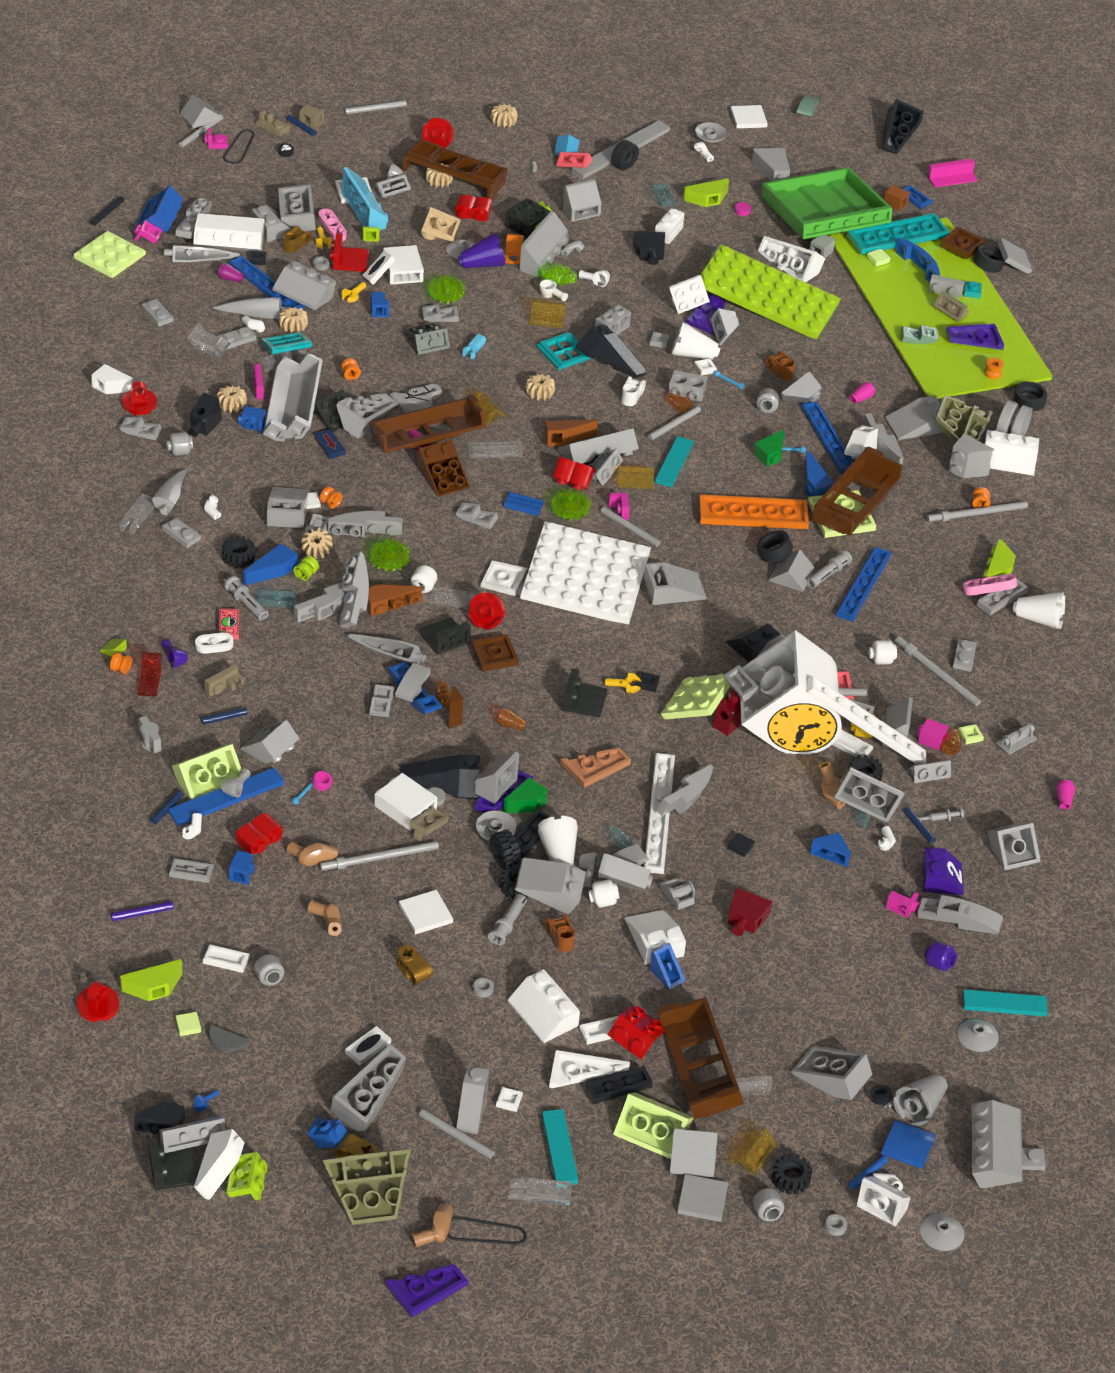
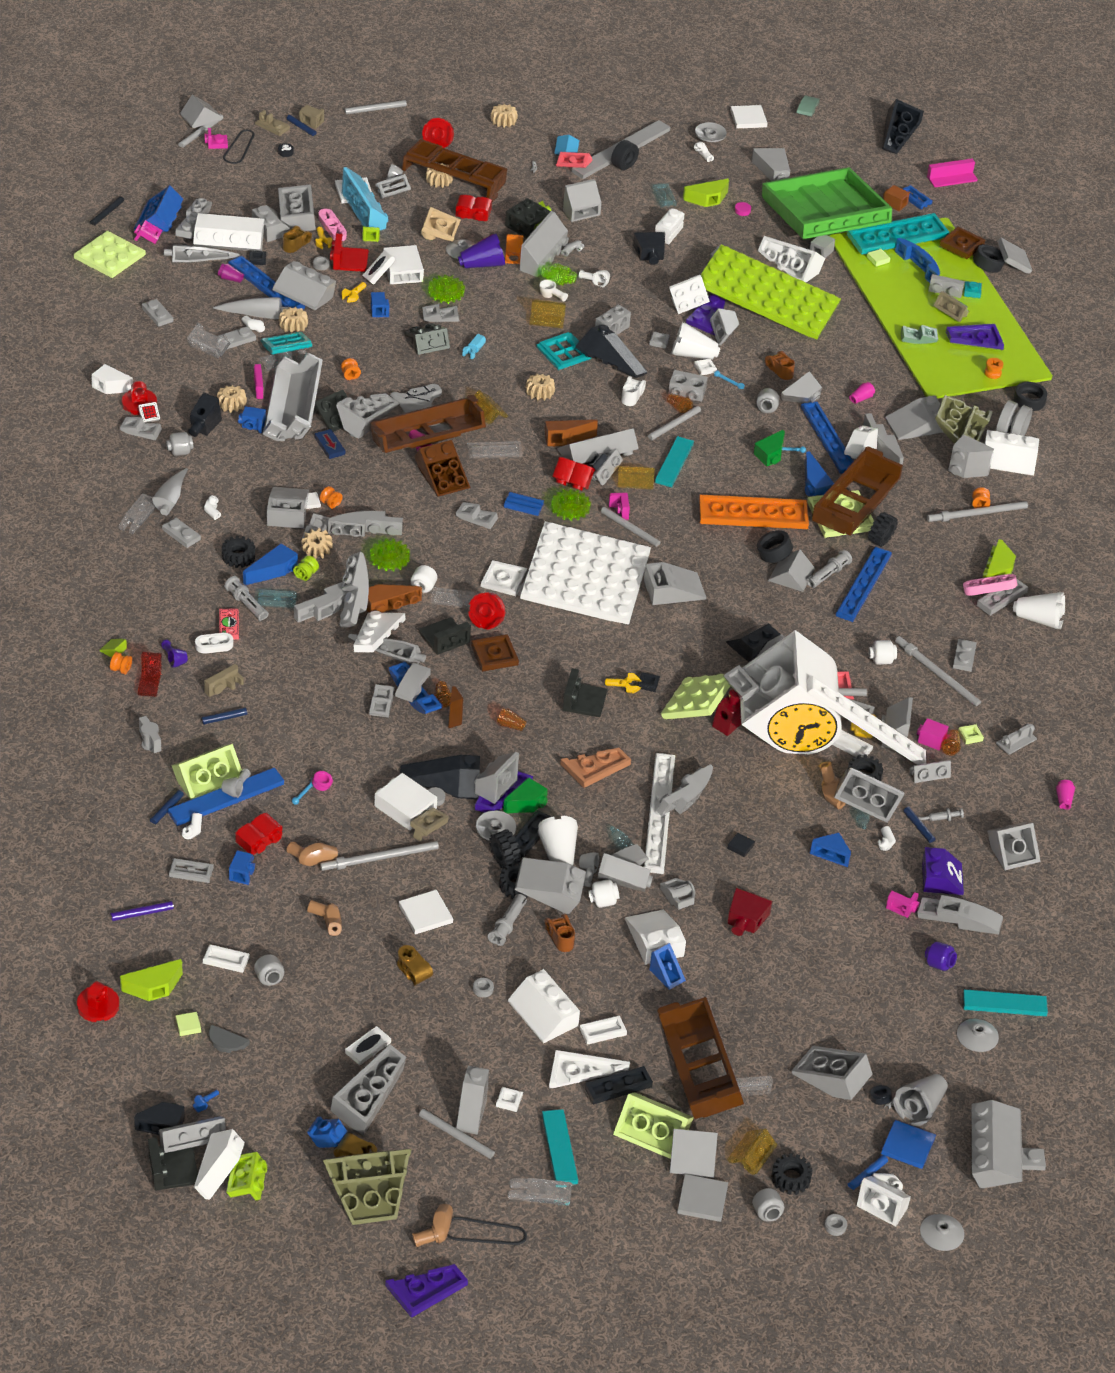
(149, 412): none -> tile
(271, 742): light grey slope -> none
(375, 628): none -> white wing
(636, 1031): red bracket -> none
(882, 529): none -> black tyre

